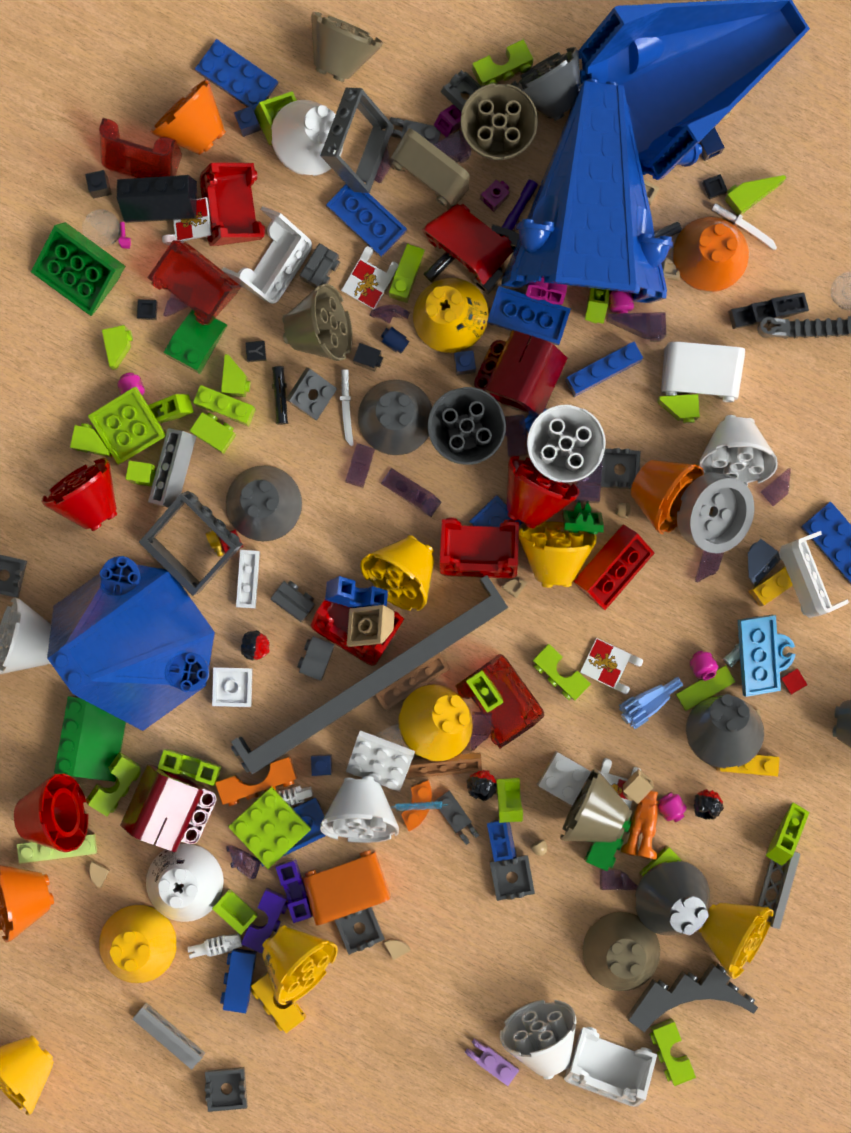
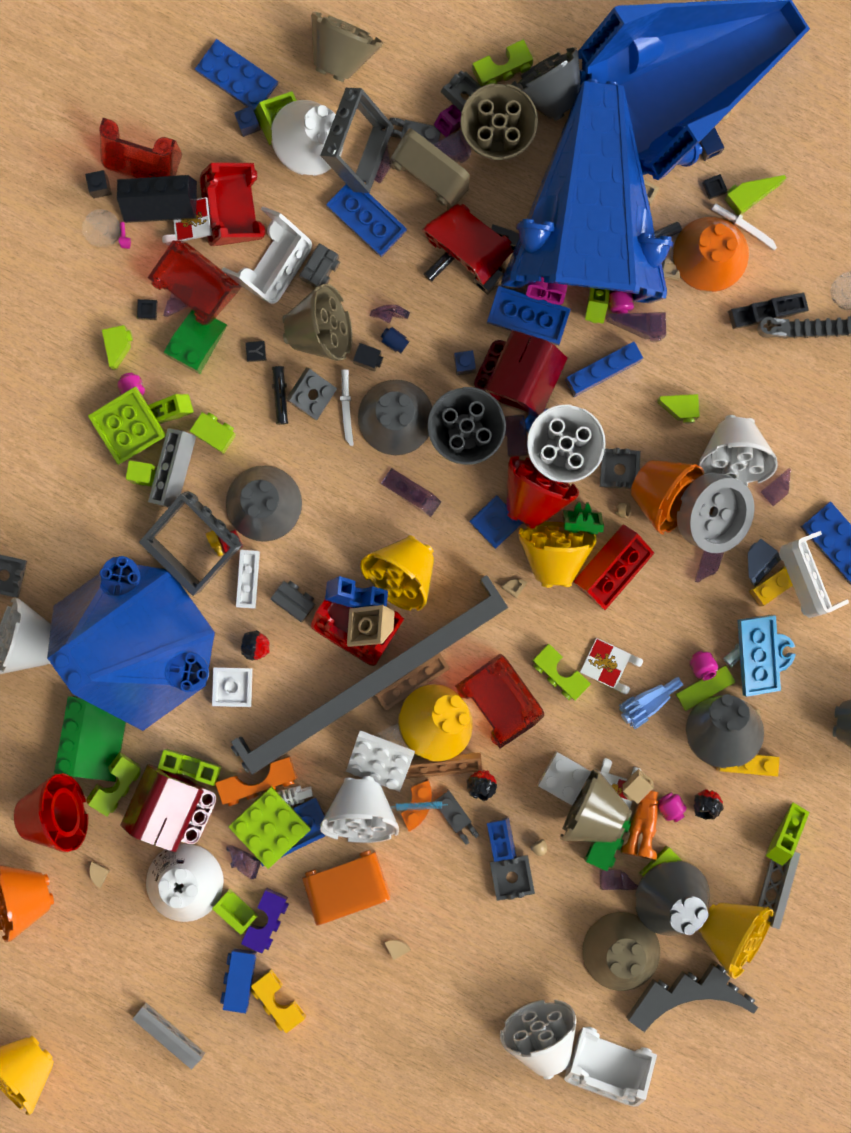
(34, 852): yellowish green plate -> none
(77, 268): green slope -> none
(84, 495): red cone -> none
(88, 440): lime slope -> none
(137, 944): yellow cone -> none
(192, 120): orange cone -> none
(216, 946): white hinge -> none
(219, 1101): dark grey piece -> none
(224, 405): lime arch -> none
(234, 380): lime slope -> none
(295, 890): dark purple arch -> none
(296, 962): yellow cone -> none
(316, 658): dark grey brick -> none
(321, 765): dark blue brick -> none
(358, 942): dark grey piece -> none
(360, 465): slope -> none
(367, 281): flag -> none
(406, 273): lime slope -> none
(450, 315): yellow cone -> none
(479, 549): red windscreen -> none
(481, 728): slope -> none
(485, 691): lime slope -> none
(493, 1062): lavender hinge -> none
(494, 201): magenta brick -> none
(509, 800): lime panel -> none
(525, 196): dark purple piece -> none
(590, 487): clear purple slope -> none
(678, 1069): lime arch -> none
(702, 370): white windscreen -> none
(793, 681): red tile -> none

